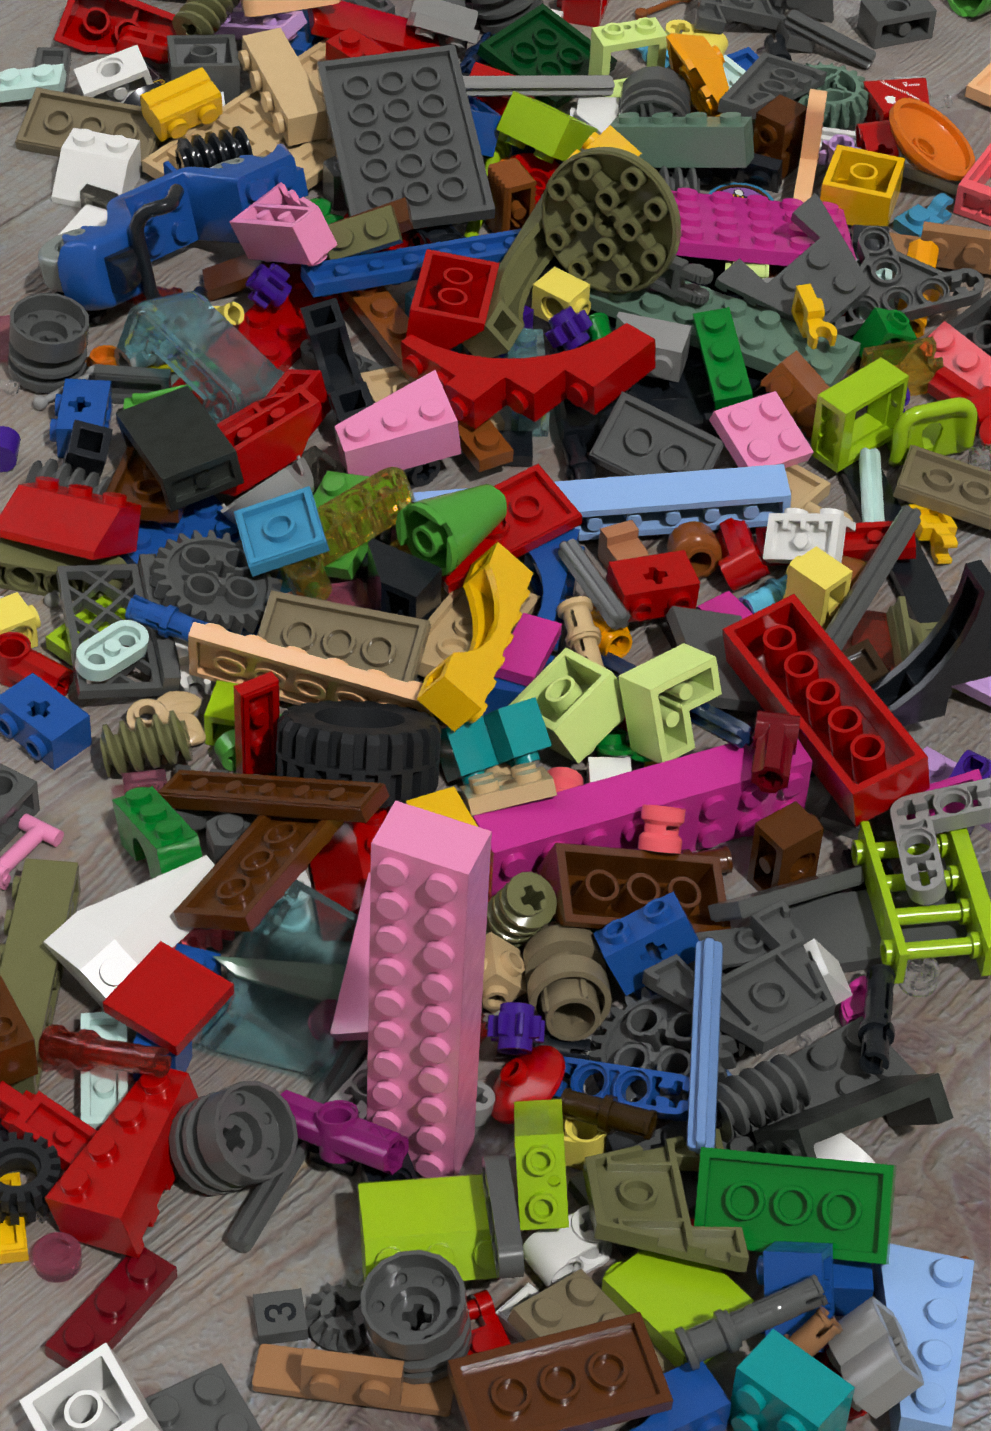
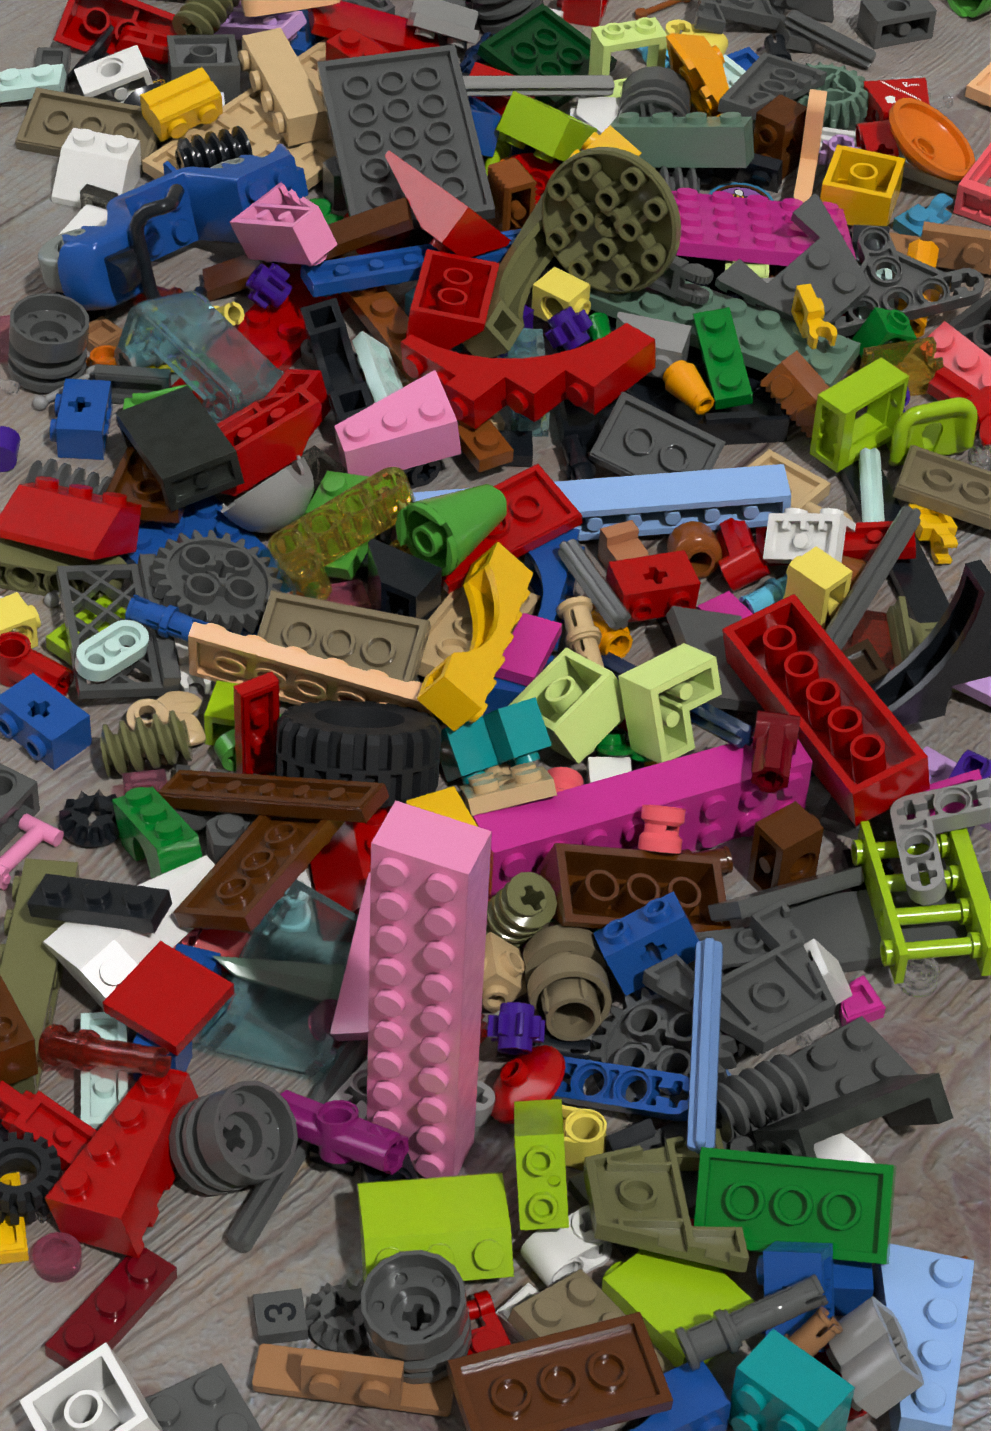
(75, 824): none -> black gear
(87, 447): black brick -> none
(96, 51): none -> black dish
(100, 903): none -> black plate
(103, 333): none -> medium nougat tile
(226, 942): none -> red tile
(281, 531): dark azure tile -> none
(365, 233): olive plate -> none
(377, 366): none -> light aqua plate
(443, 215): none -> wedge
(502, 1216): dark grey beam -> none
(608, 1113): dark brown pin -> none
(687, 385): none -> light orange cone
(761, 433): bright pink plate -> none
(876, 1030): black pin -> none

